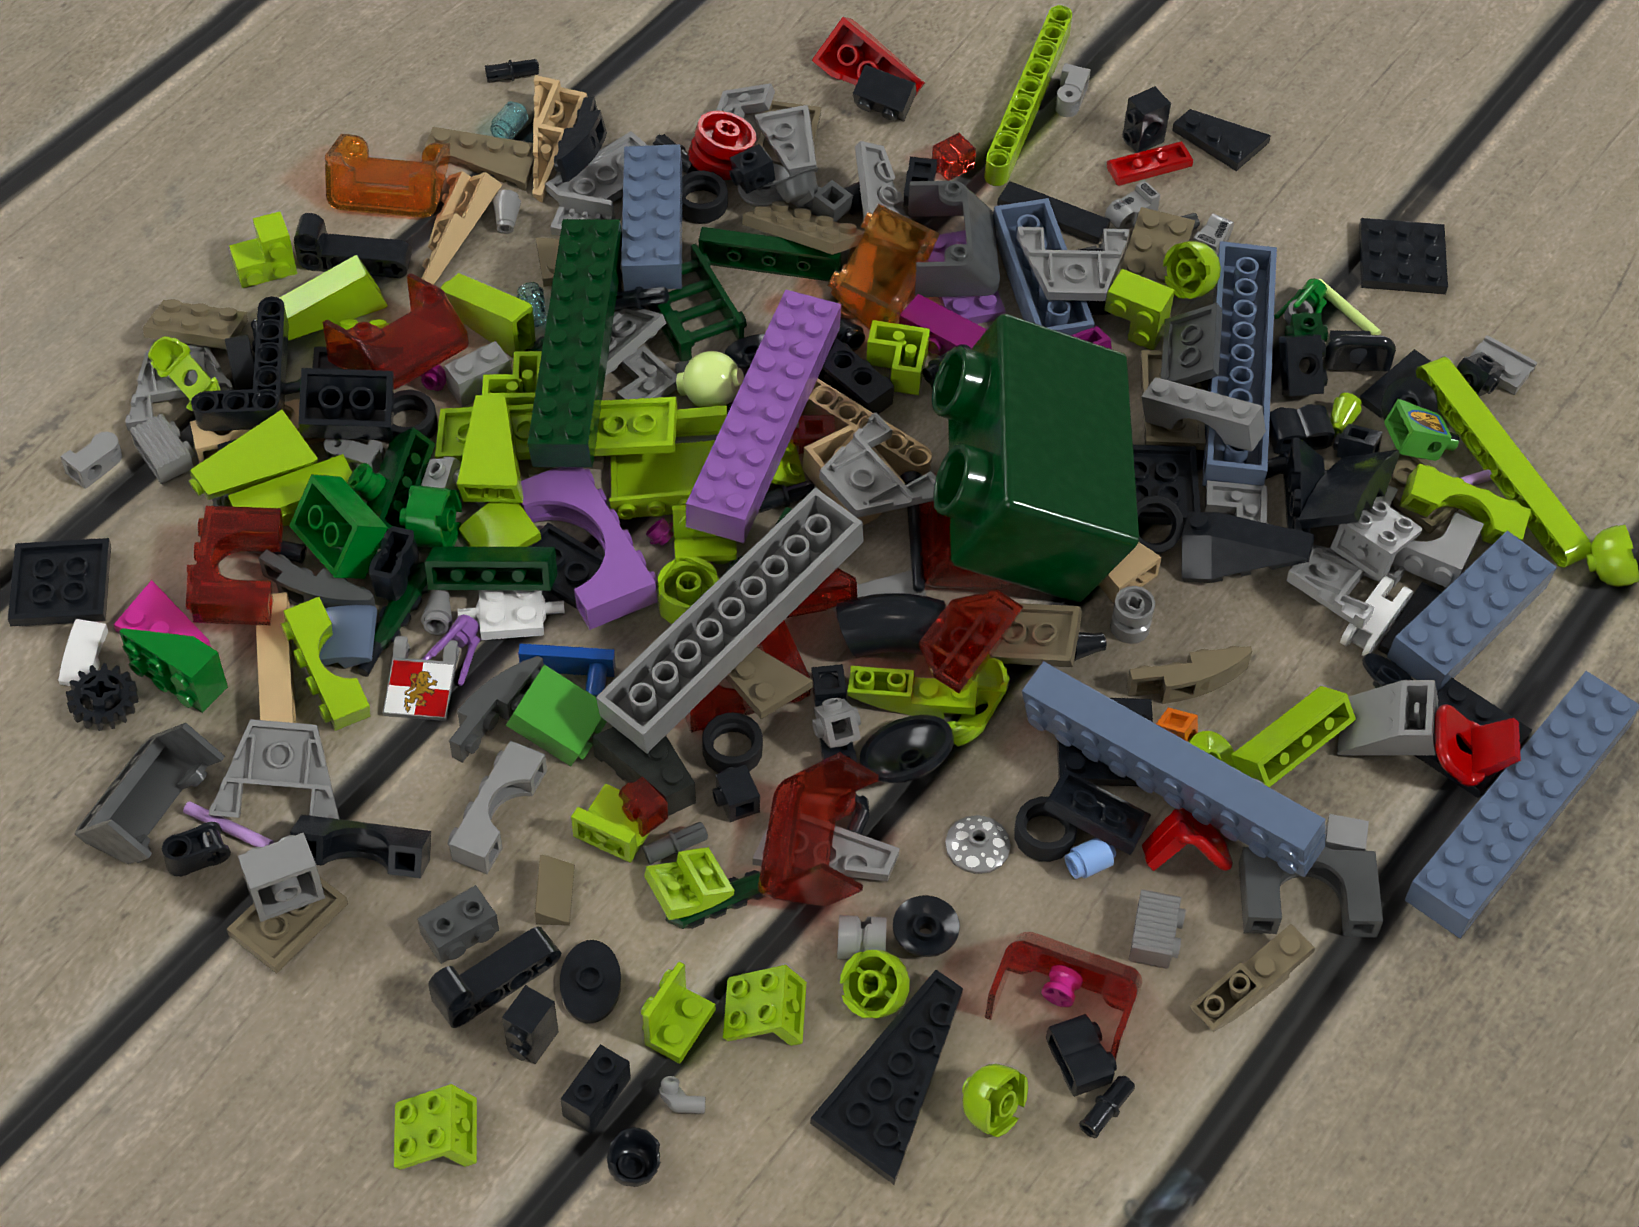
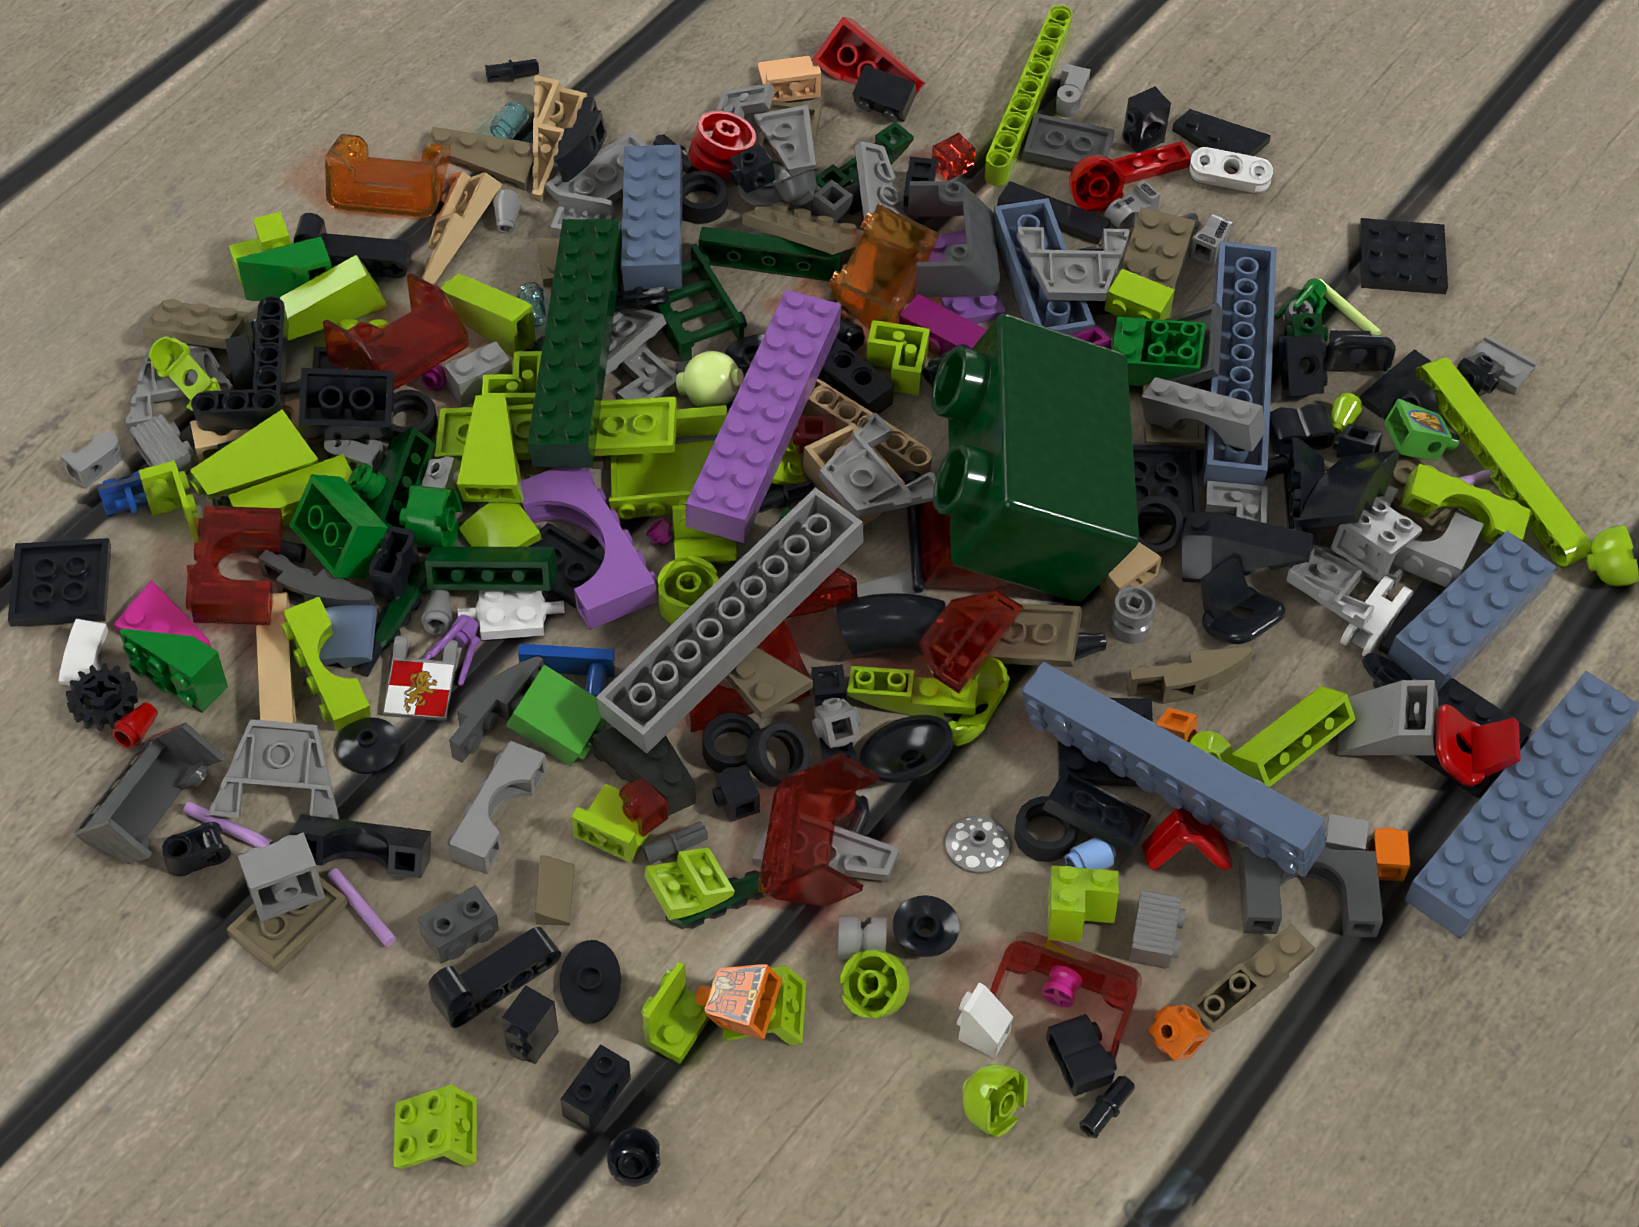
(122, 494): none -> blue hips
(133, 727): none -> red cone
(167, 492): none -> lime bracket
(282, 268): none -> green slope
(361, 907): none -> lavender bar
(371, 755): none -> black dish
(678, 1100): light grey arm -> none
(741, 998): none -> orange torso
(757, 755): none -> black tyre
(791, 78): none -> light nougat bracket
(884, 1092): black wing -> none
(893, 138): none -> dark green slope
(983, 1021): none -> white slope
(1065, 141): none -> dark grey plate
(1078, 897): none -> lime brick
(1096, 182): none -> red cylinder
(1159, 348): none -> green slope
(1178, 1031): none -> orange brick
(1191, 269): lime cylinder -> none
(1227, 589): none -> black piece
(1247, 167): none -> white piece
(1391, 853): none -> orange brick

